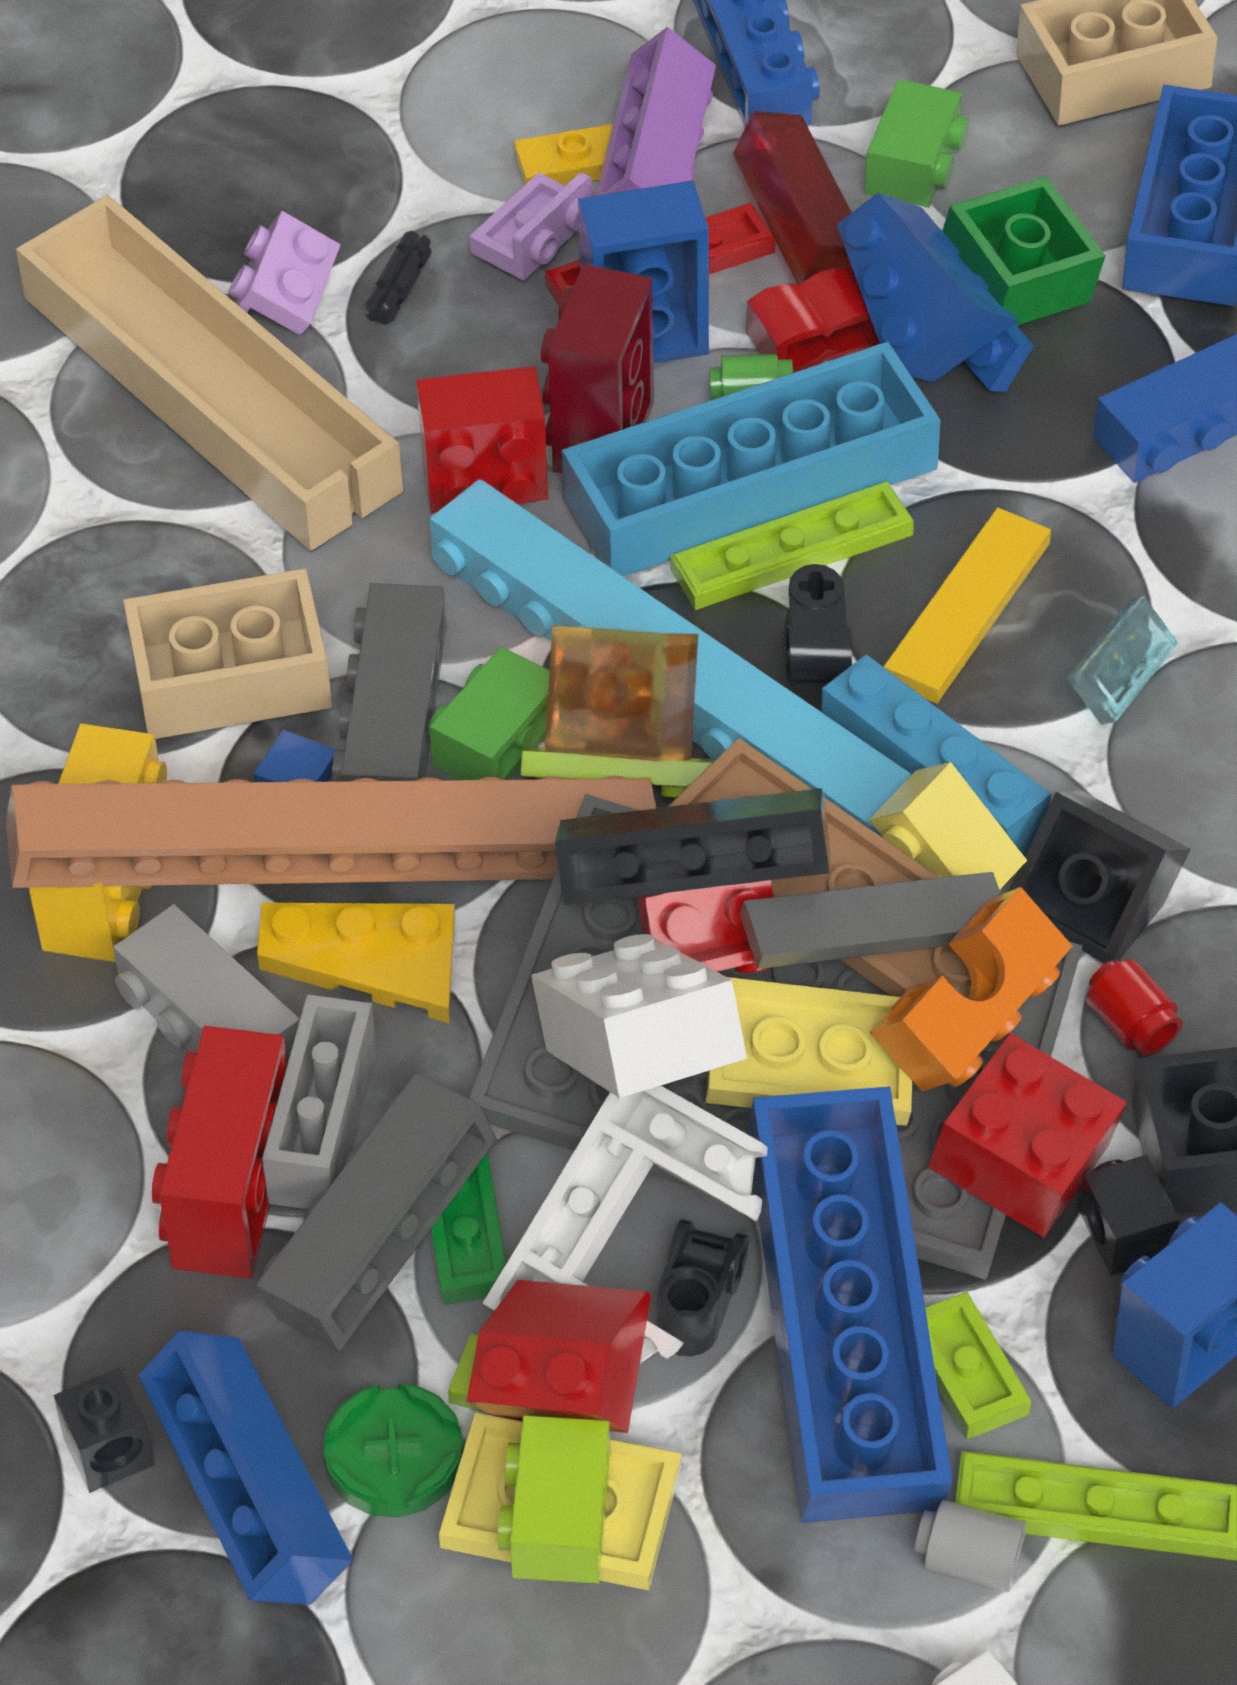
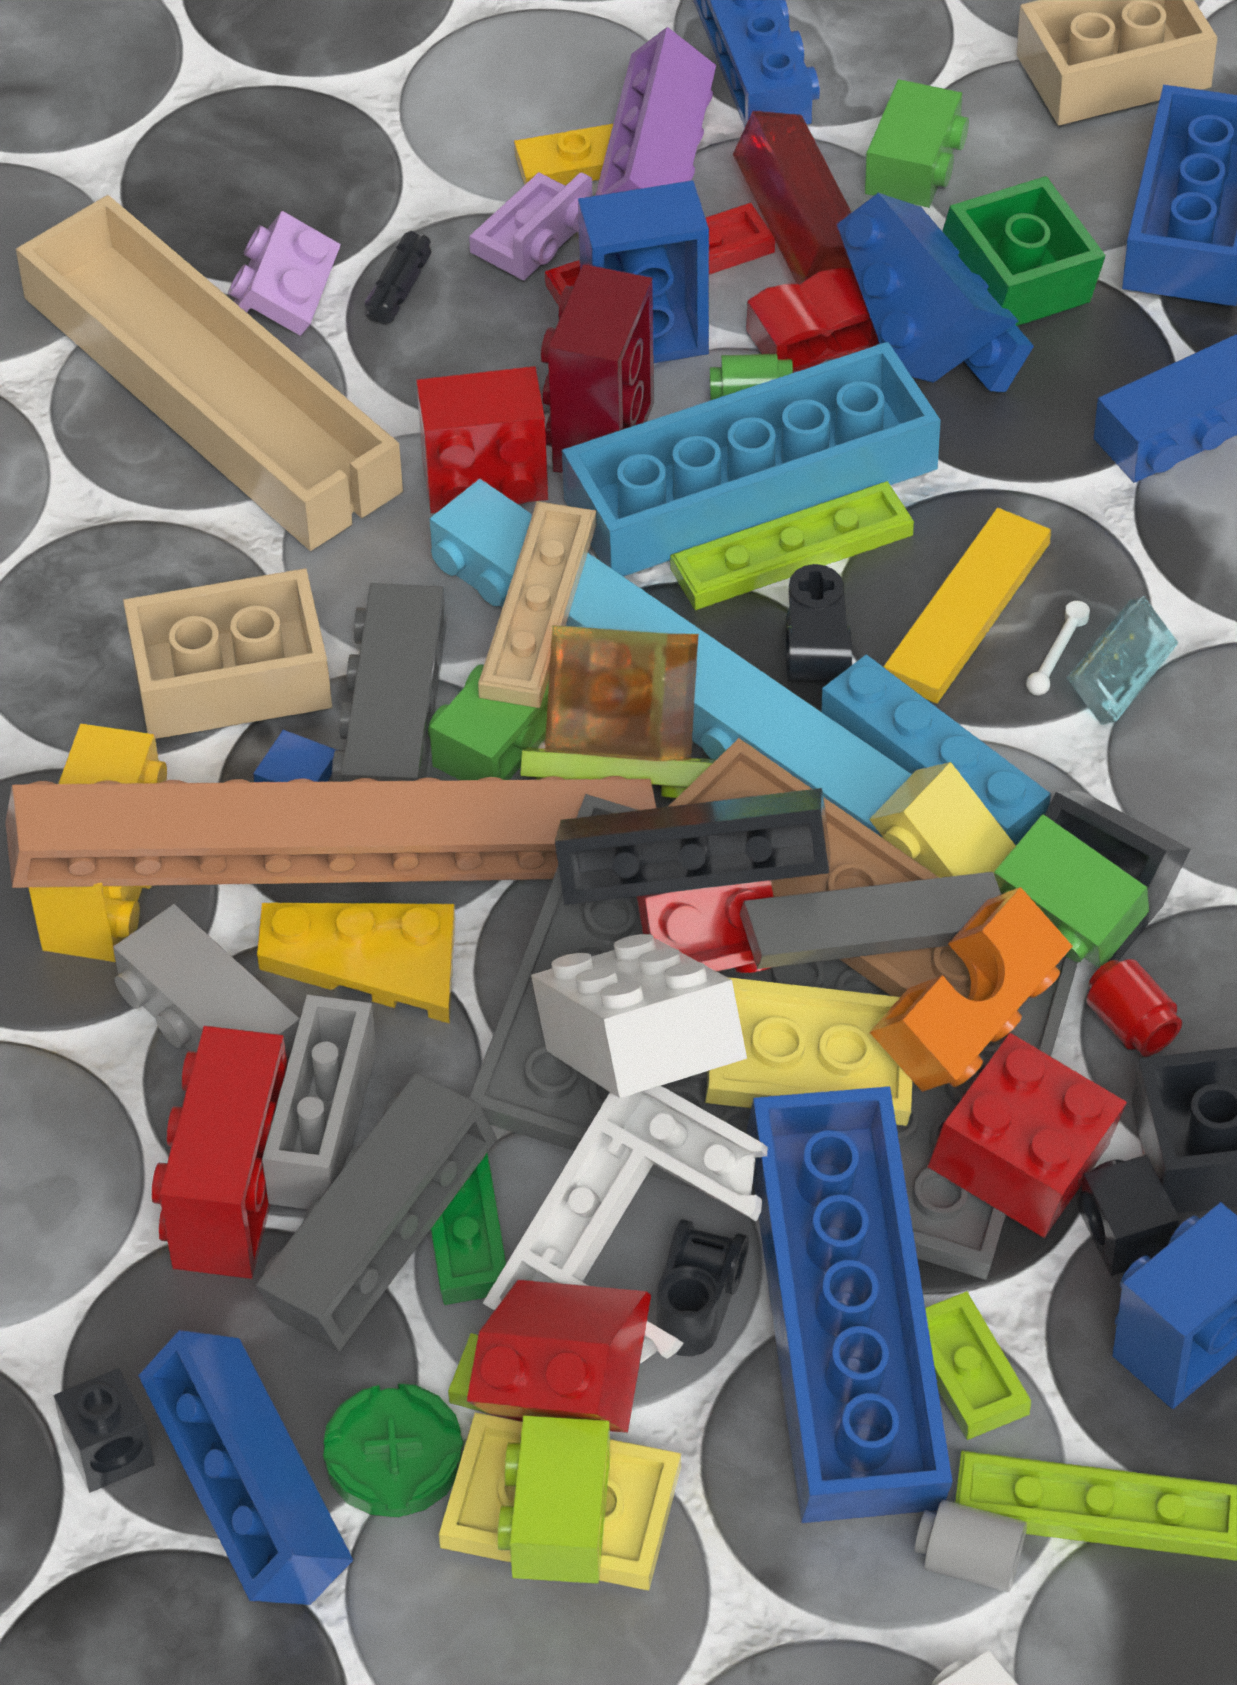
(536, 600): none -> tan tile
(1075, 615): none -> white hinge
(1076, 889): none -> bright green brick

